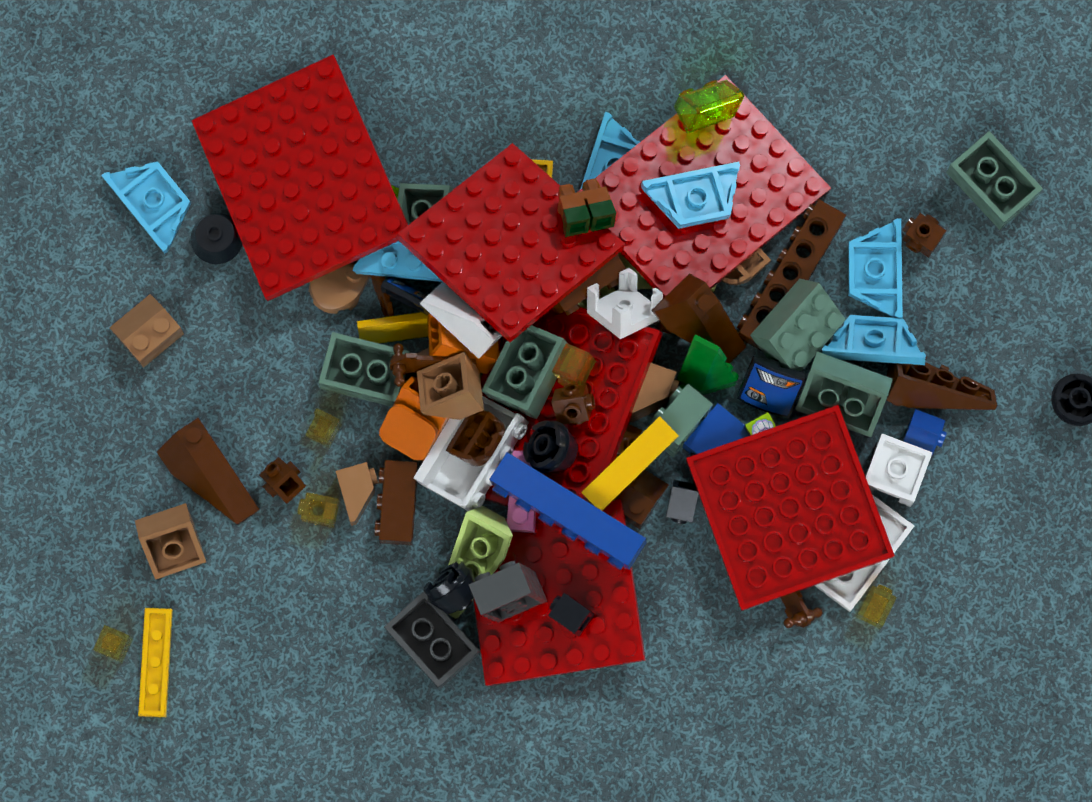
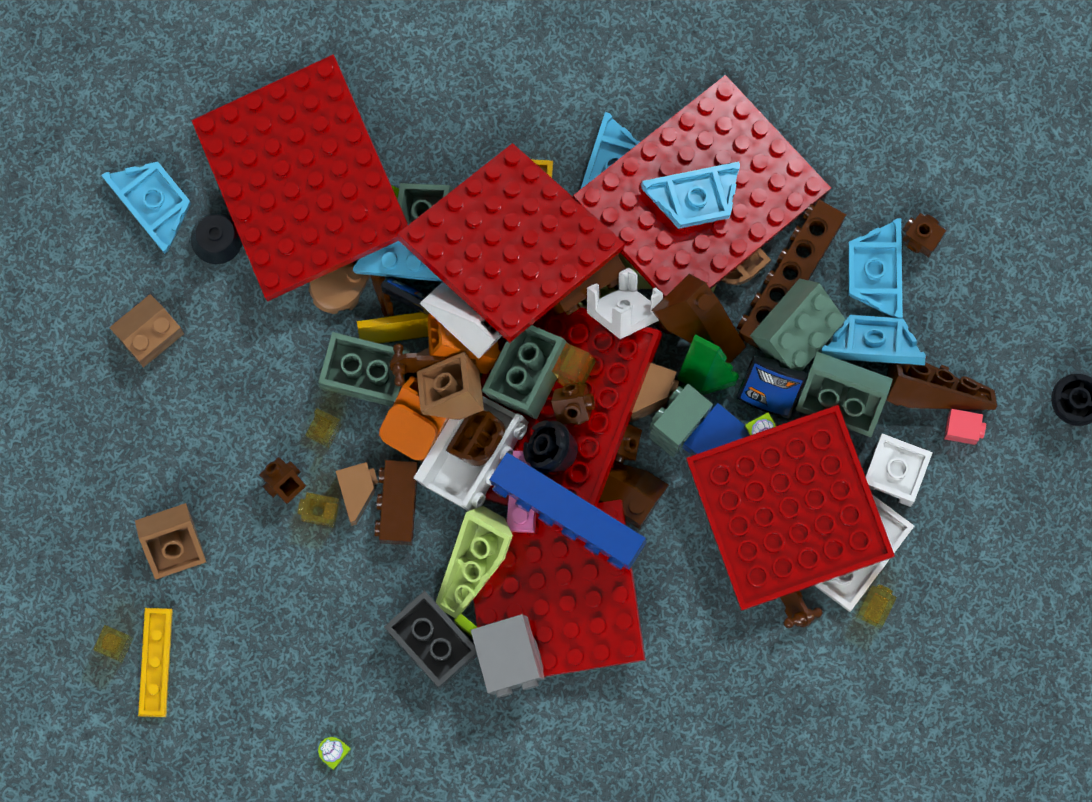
(202, 467): reddish brown wedge -> none
(333, 751): none -> tile
(451, 588): black cone -> none
(464, 625): none -> lime tile
(507, 591): dark grey brick -> none
(508, 655): none -> light grey brick
(570, 614): black brick -> none
(585, 209): hips -> none
(630, 464): yellow tile -> none
(682, 502): black brick -> none
(708, 104): clear neon green slope -> none
(925, 431): blue brick -> none
(964, 427): none -> coral brick
(994, 180): sand green brick -> none

